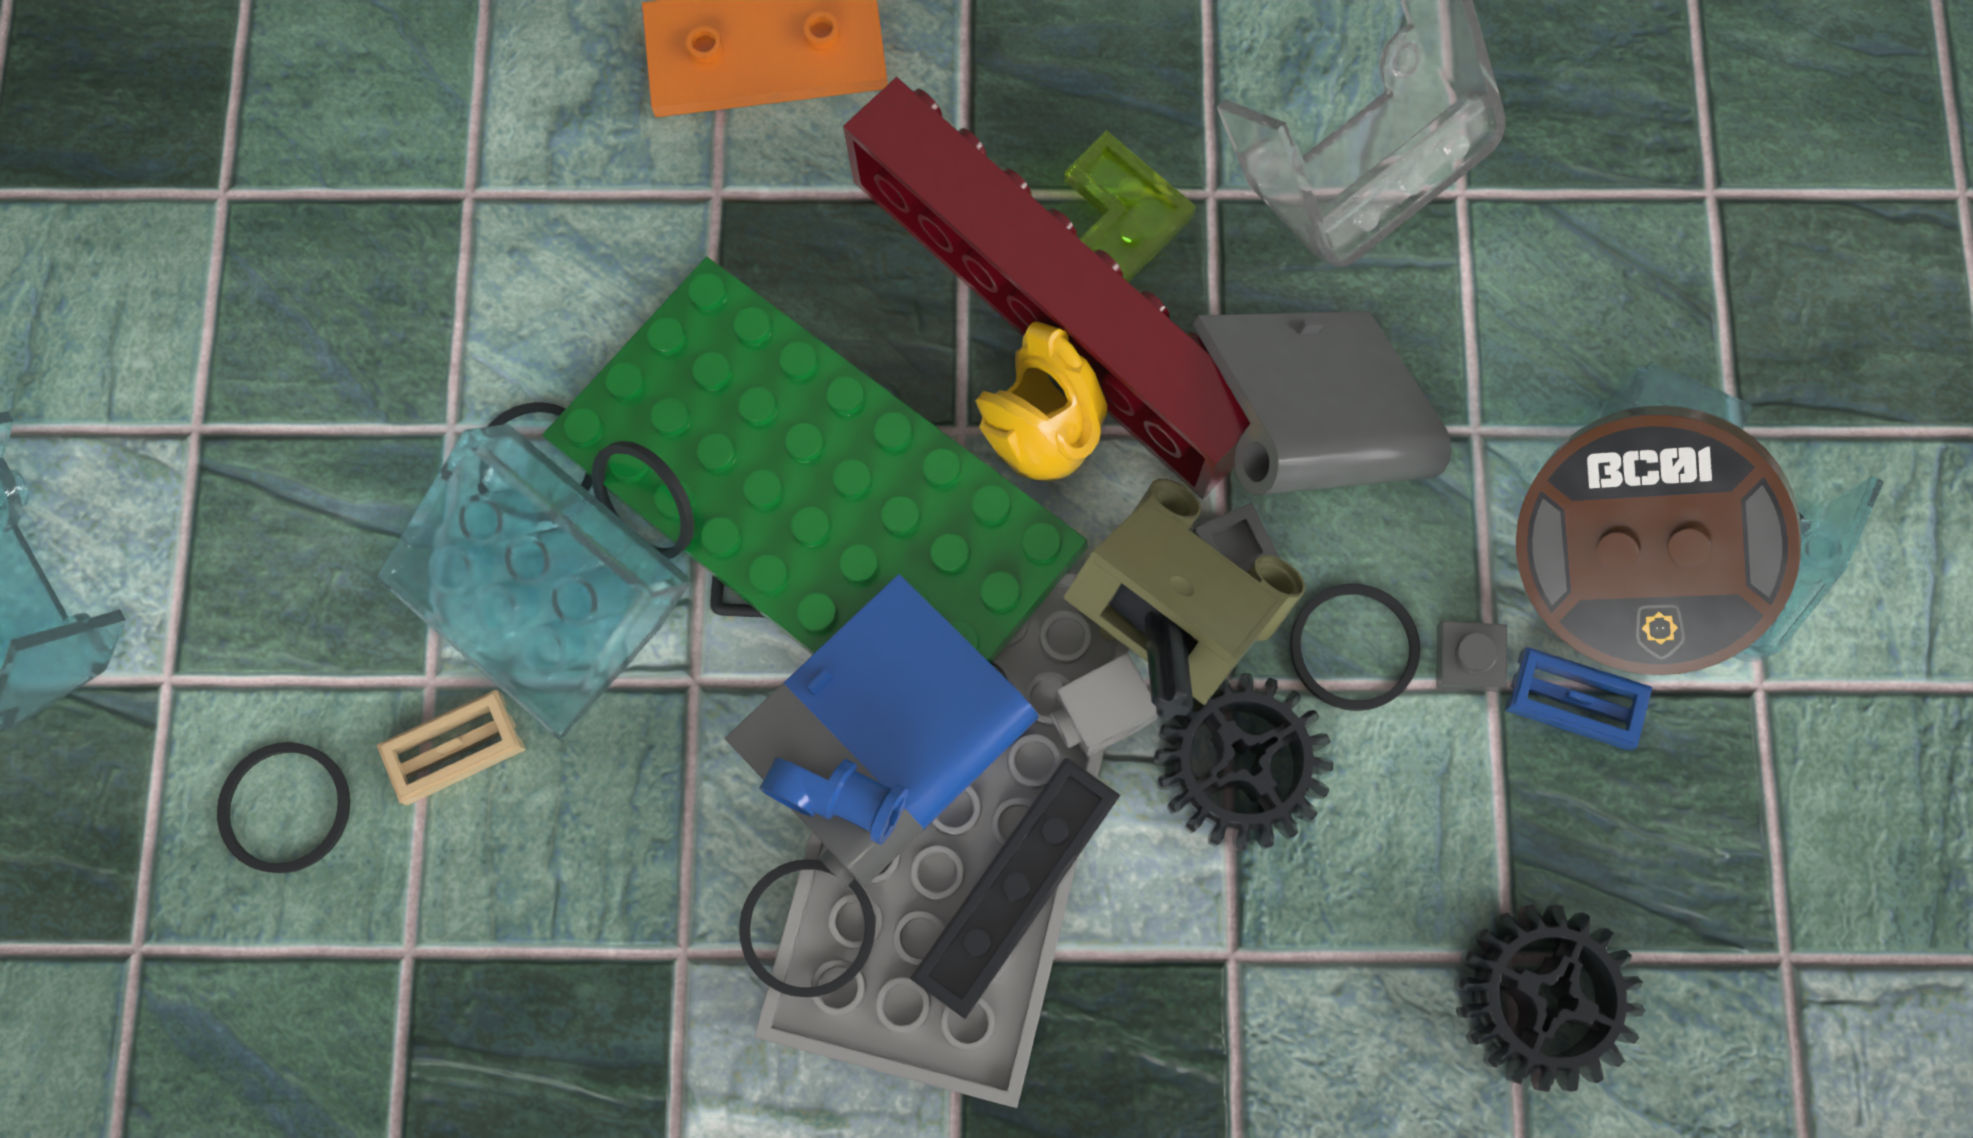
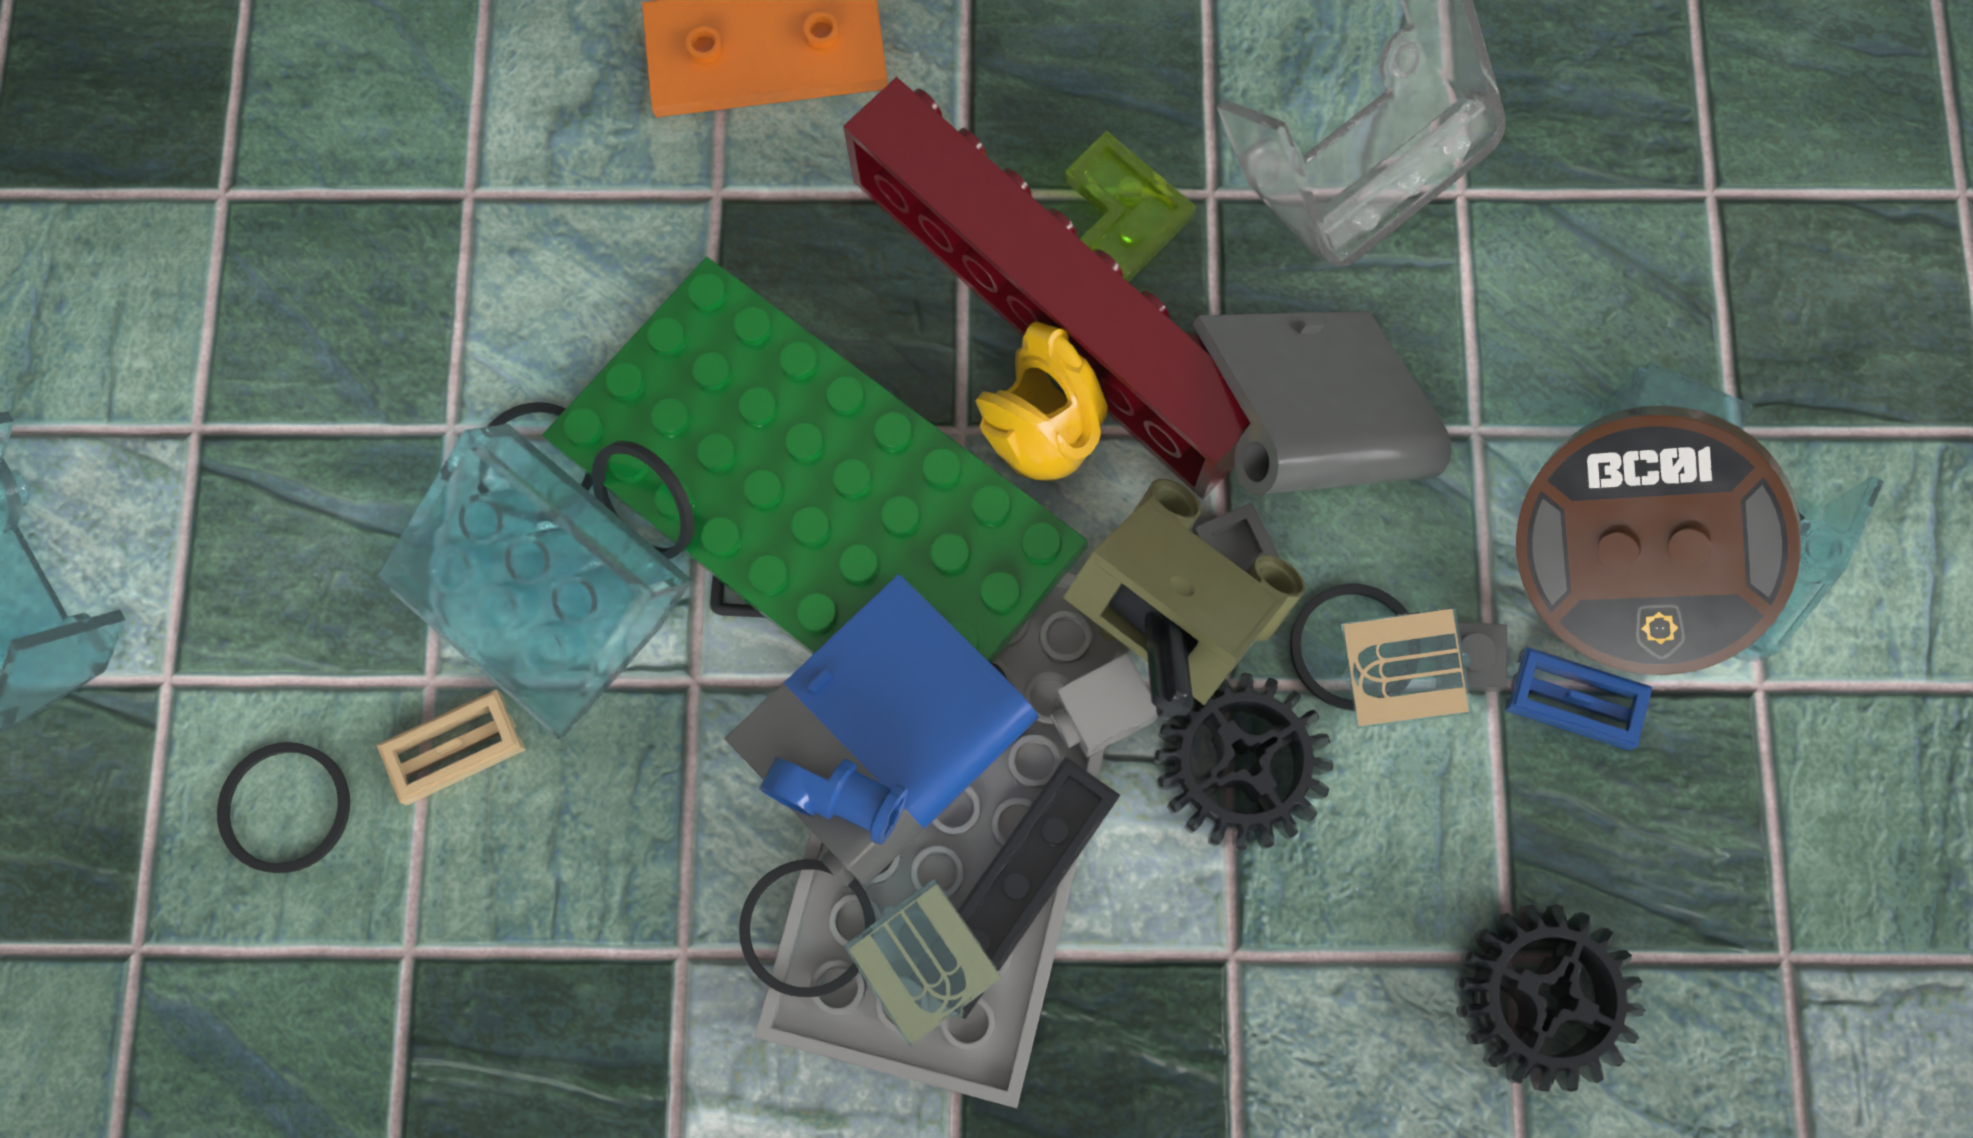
(922, 962): none -> clear light blue piece
(1406, 668): none -> piece

